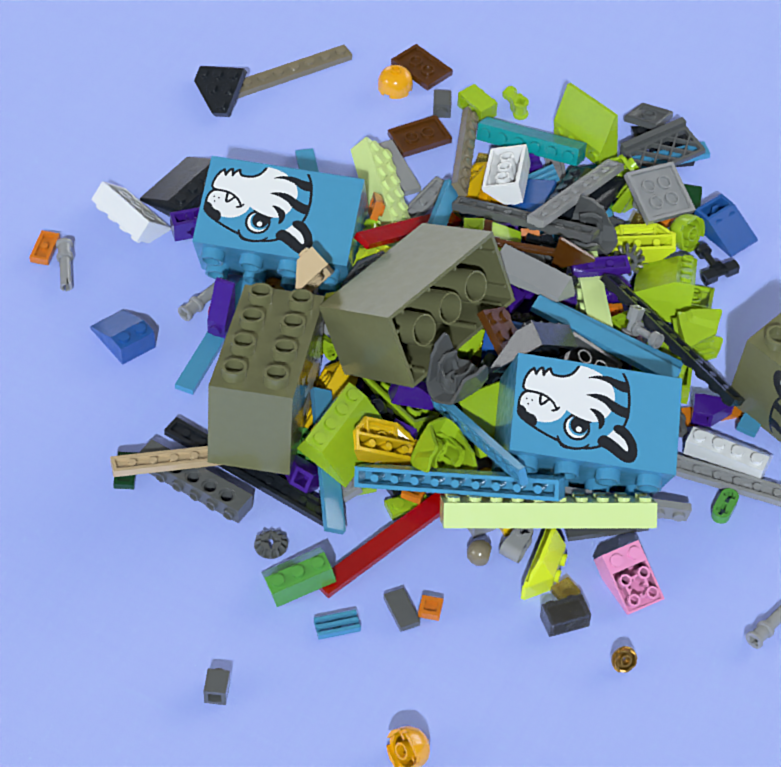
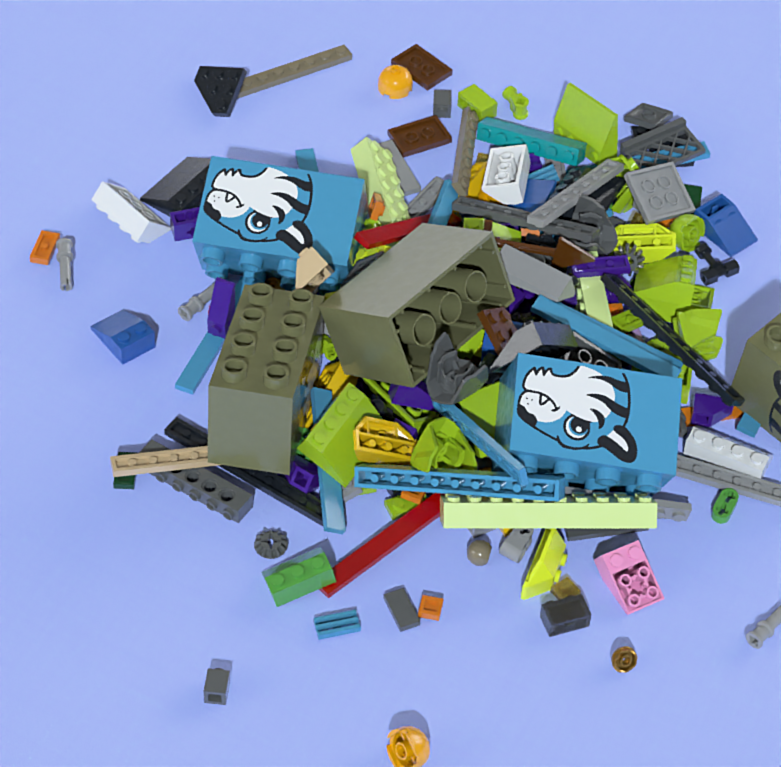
(636, 327): light grey bar -> none

